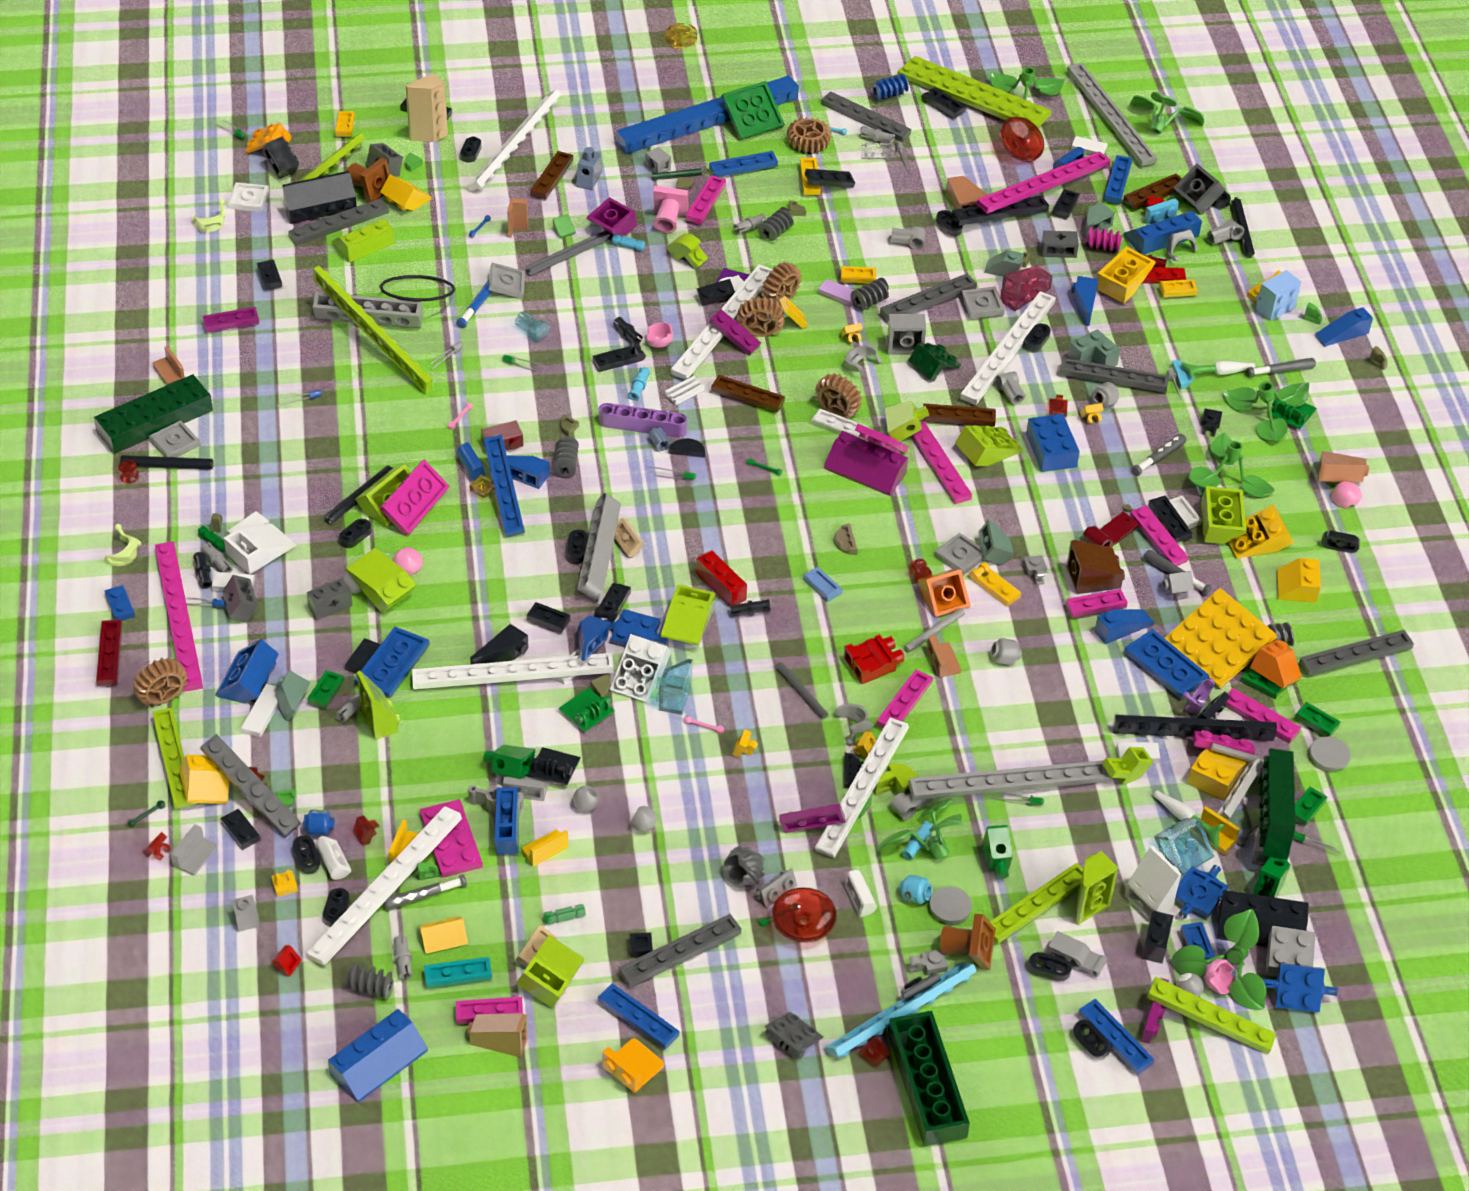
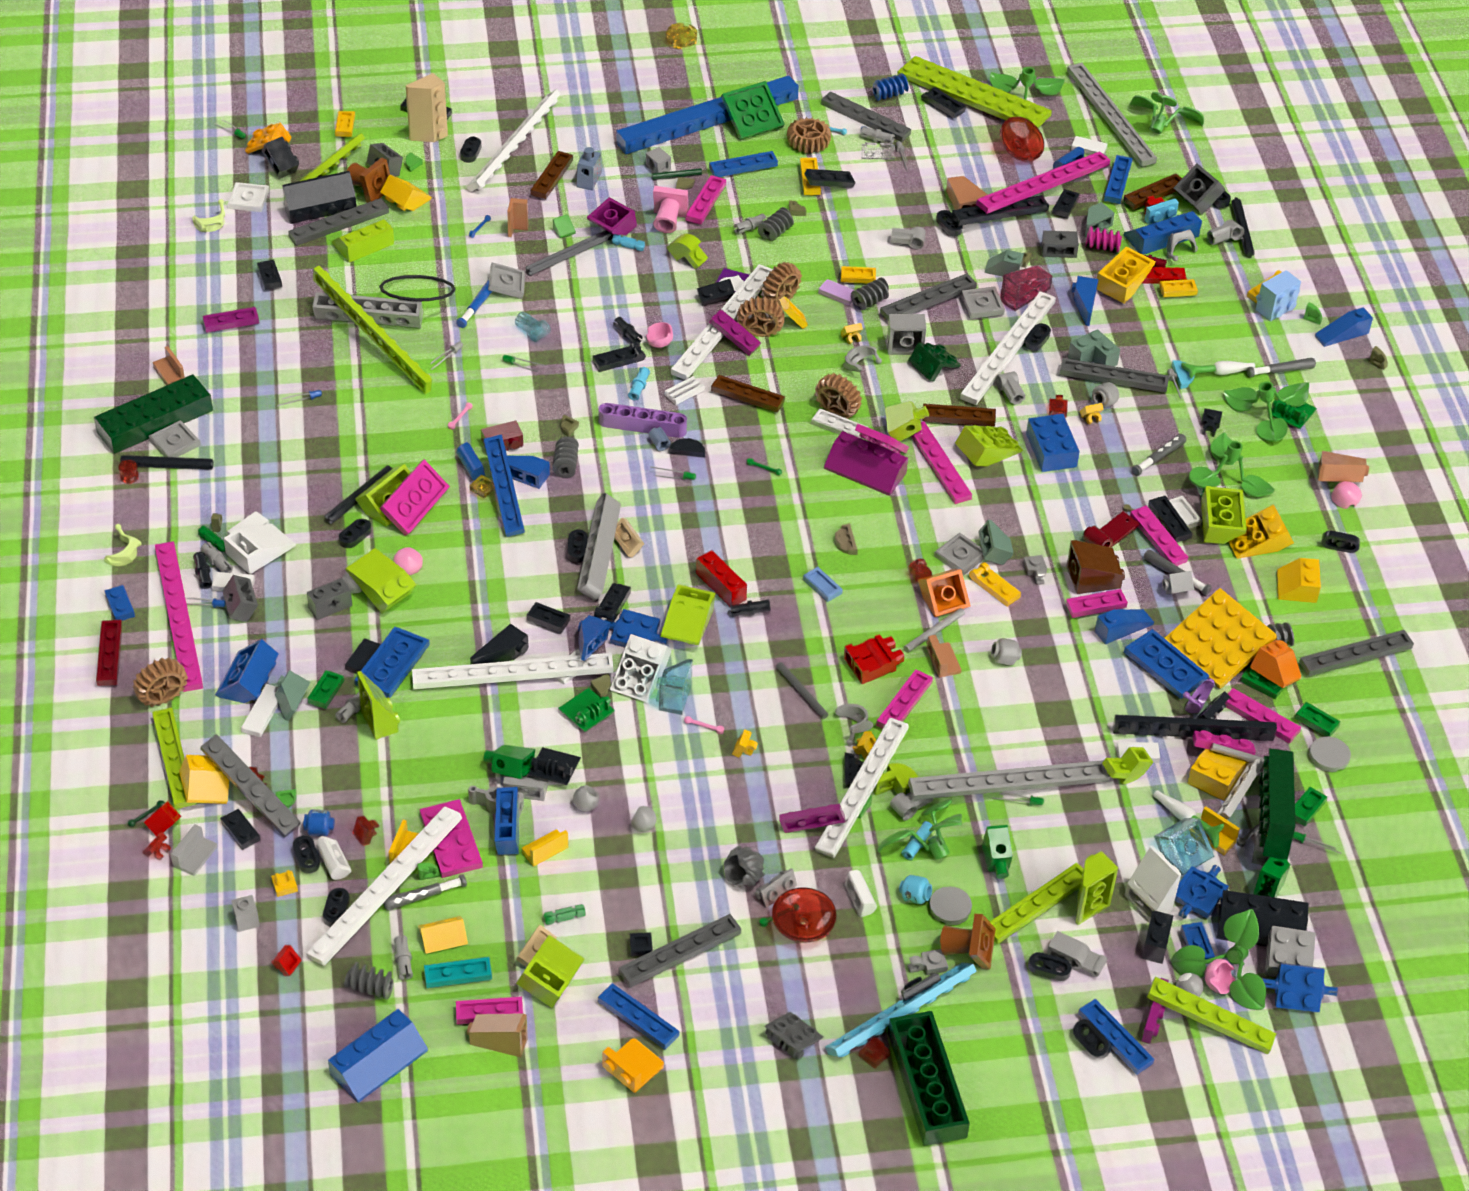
(162, 818): none -> red panel

